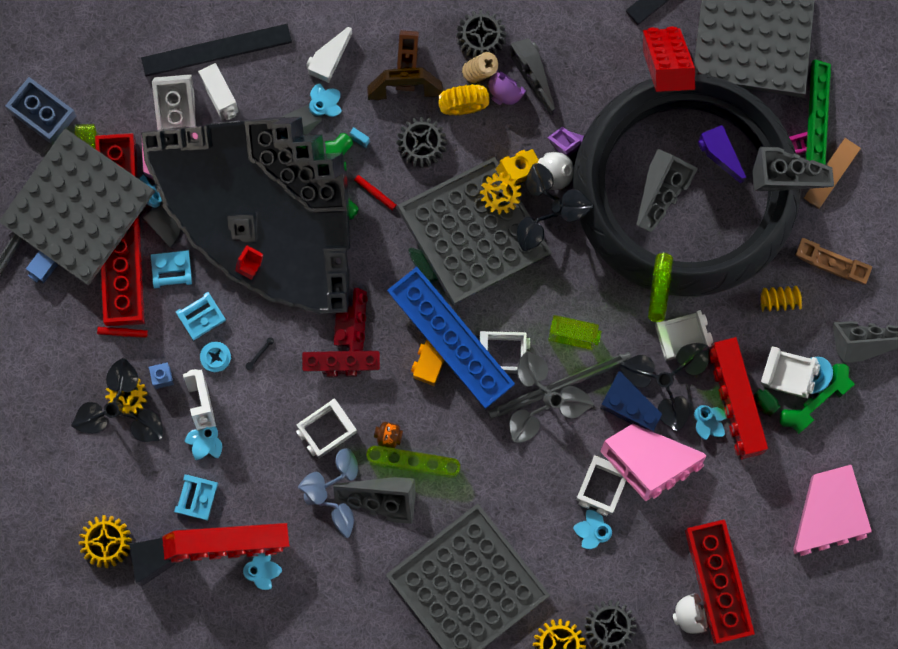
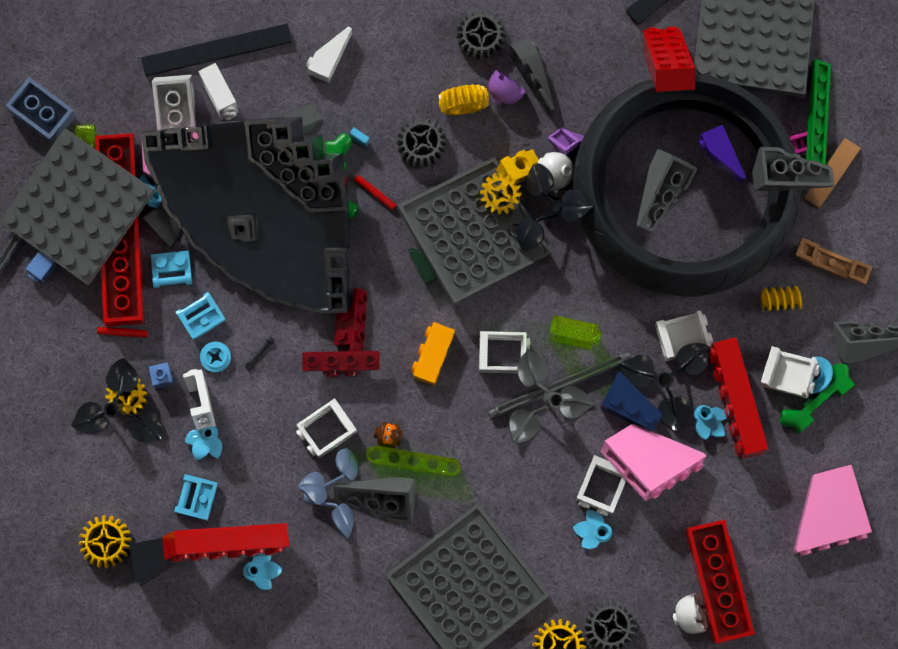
(249, 262): red panel -> none
(326, 99): medium azure plate -> none
(407, 54): reddish brown slope -> none
(408, 76): dark brown slope -> none
(451, 337): blue plate -> none
(480, 67): tan piece -> none
(660, 287): clear neon green beam -> none
(766, 402): dark green brick -> none

